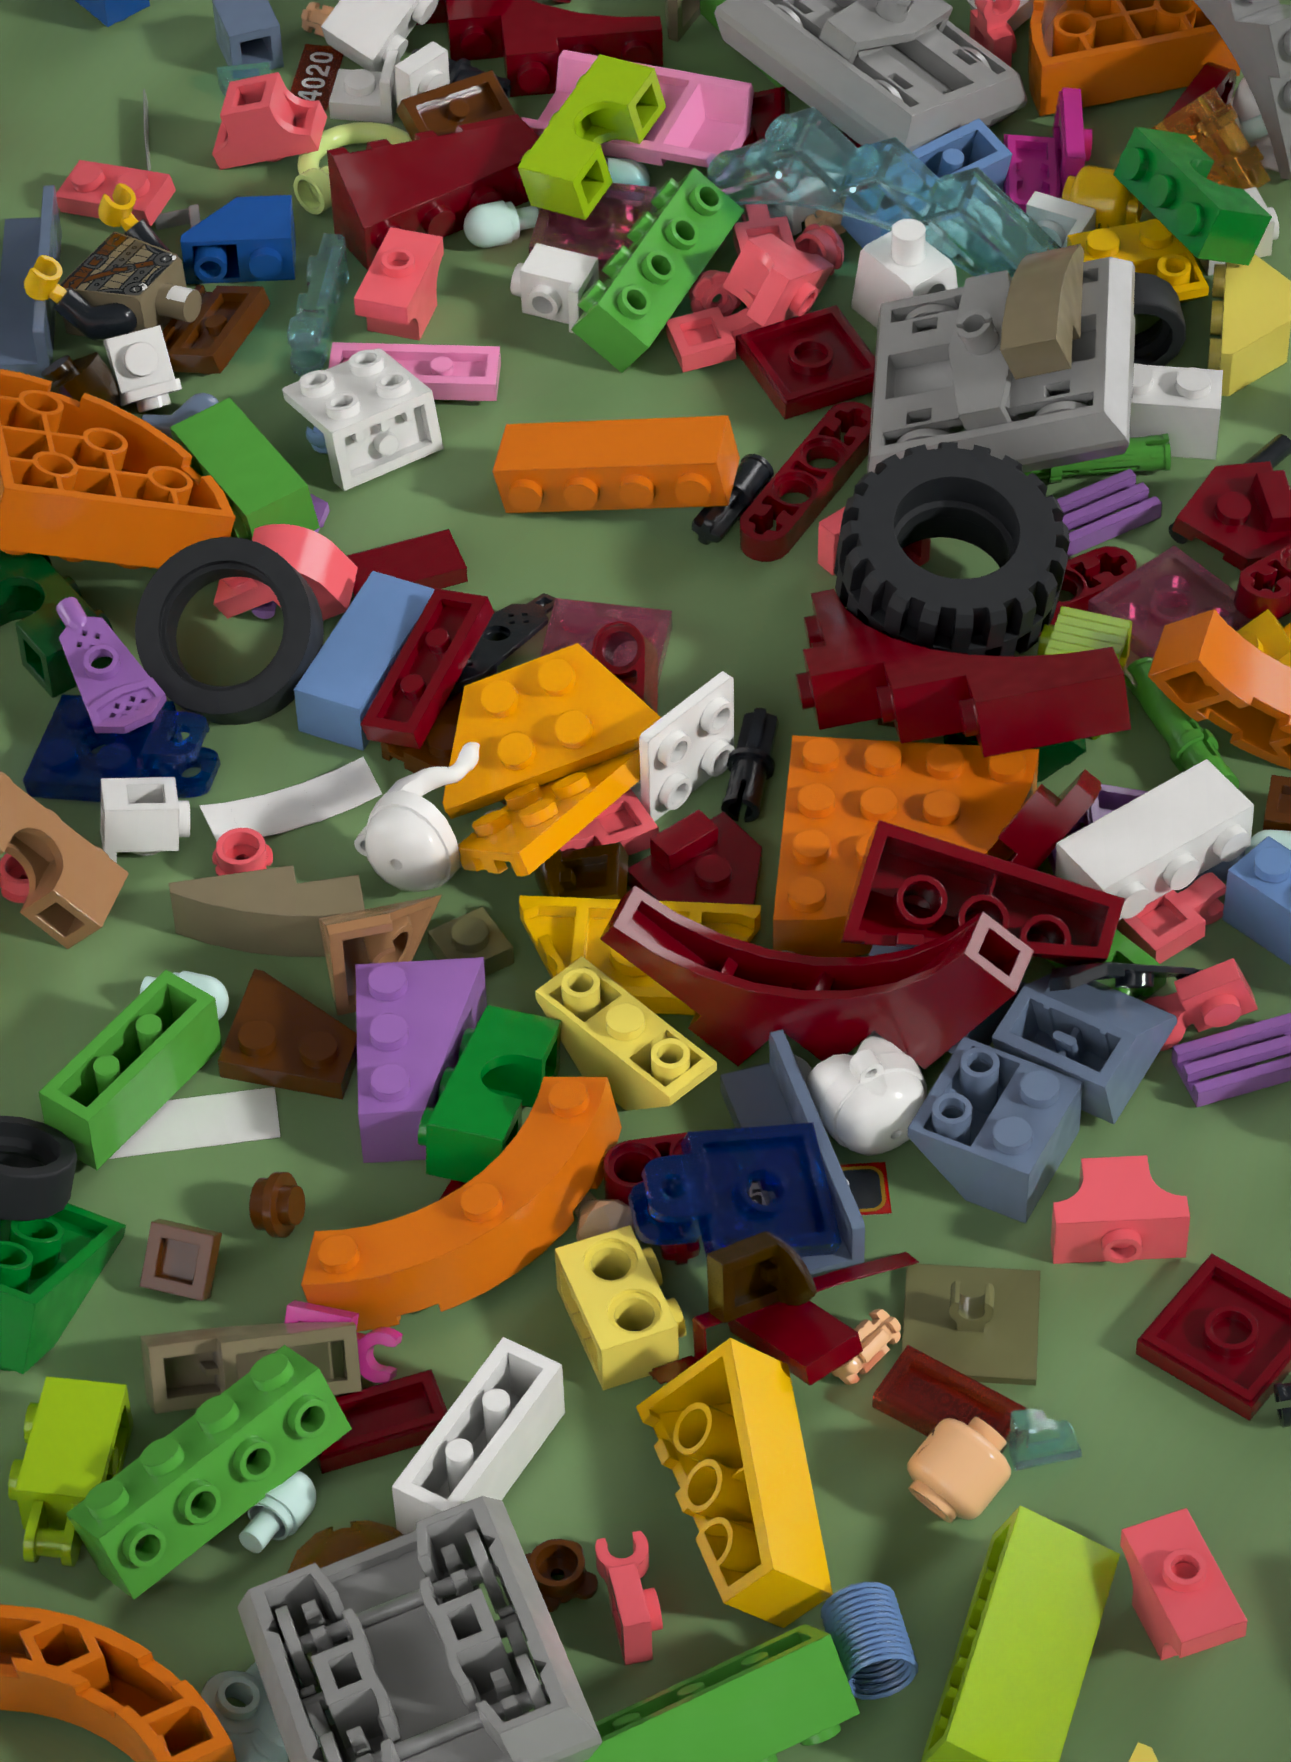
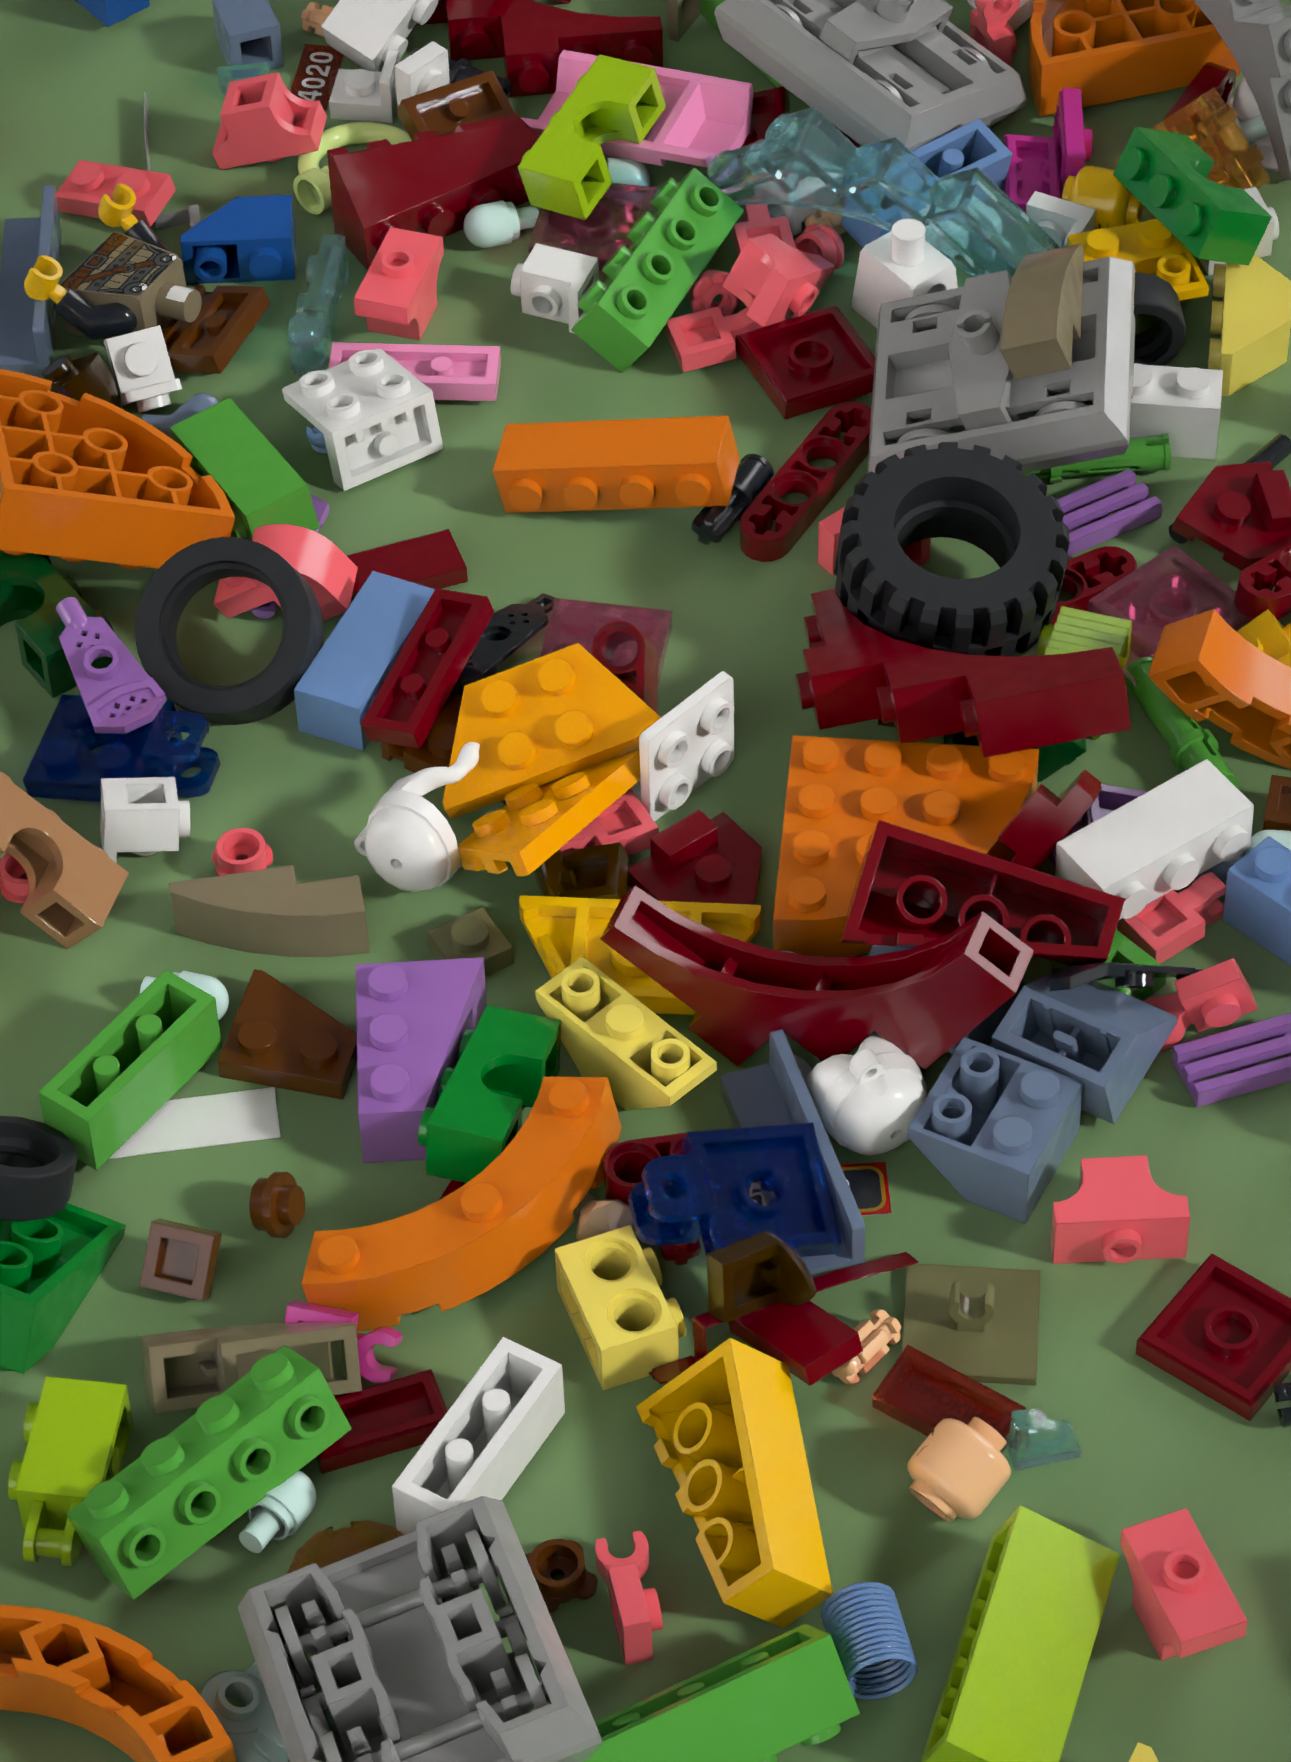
(297, 804): white sticker -> none
(368, 937): medium nougat slope -> none
(750, 765): black axle -> none

